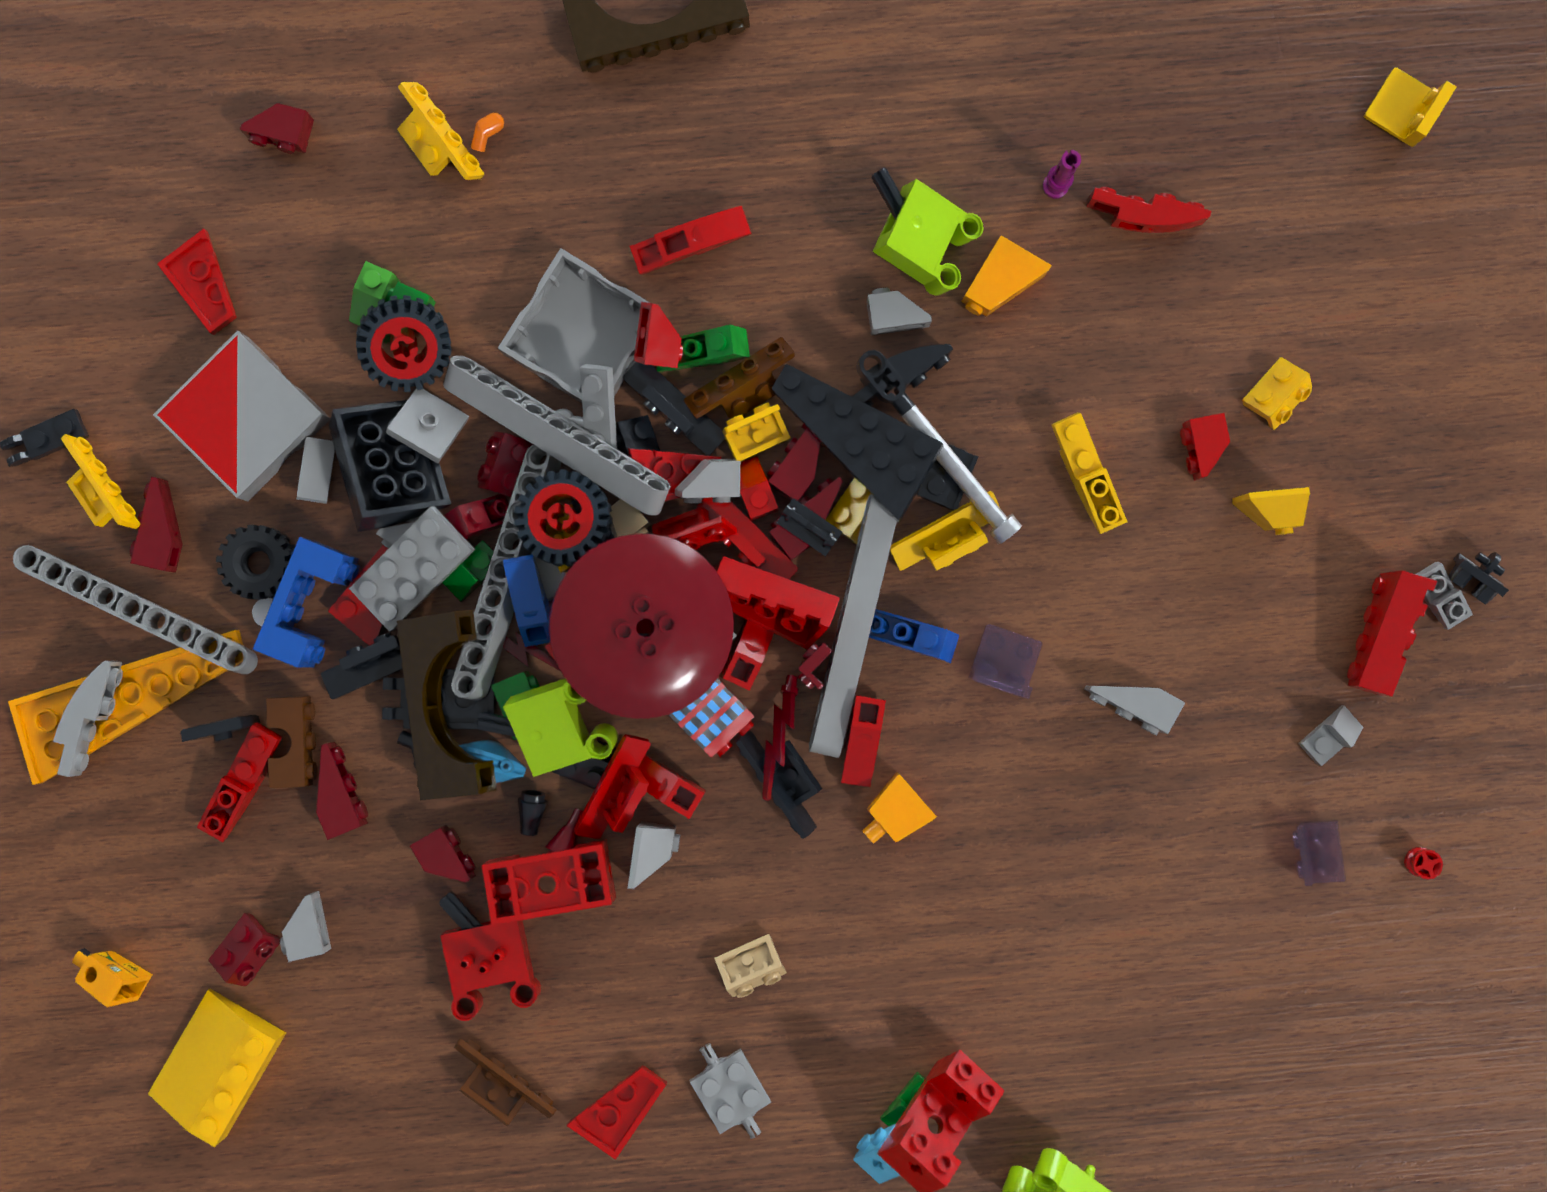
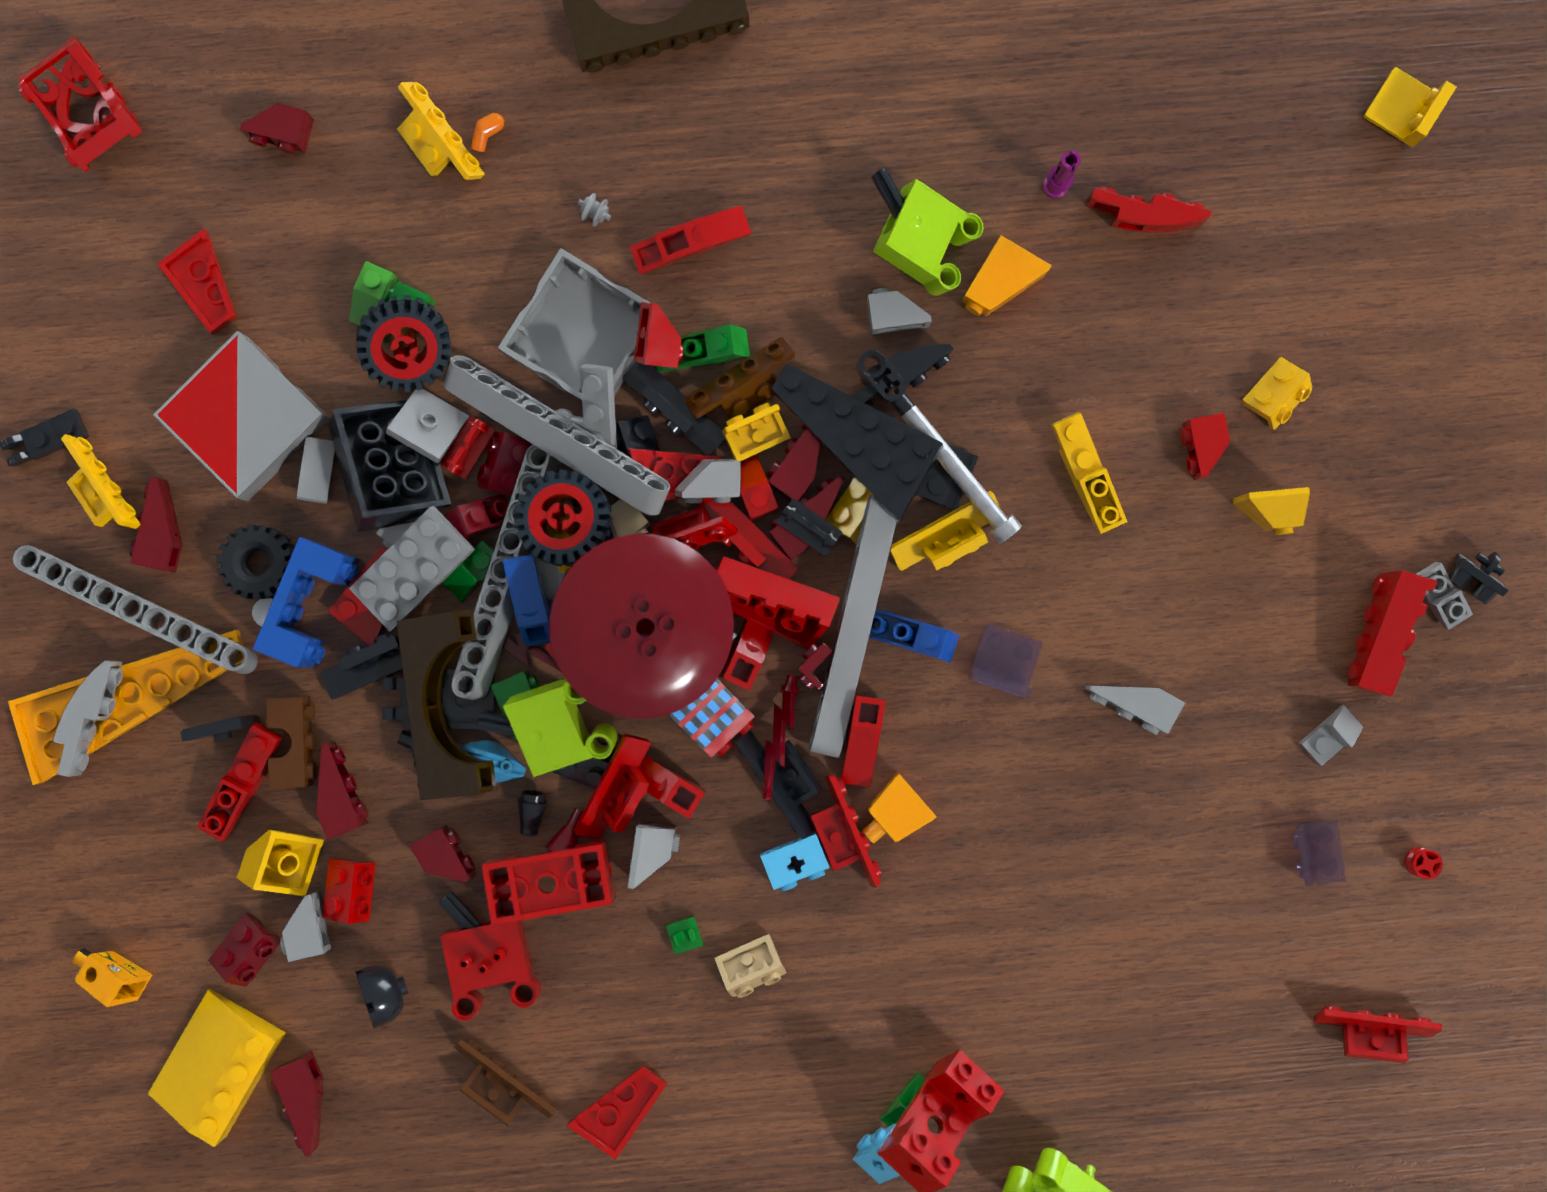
(90, 139): none -> red fence
(280, 862): none -> yellow slope
(301, 1092): none -> dark red slope
(348, 891): none -> red bracket
(381, 993): none -> black cylinder
(467, 447): none -> red hinge
(594, 209): none -> light grey wheel
(684, 935): none -> green tile
(730, 1091): light grey plate -> none
(778, 858): none -> medium azure brick
(840, 836): none -> red bracket
(1376, 1036): none -> red bracket

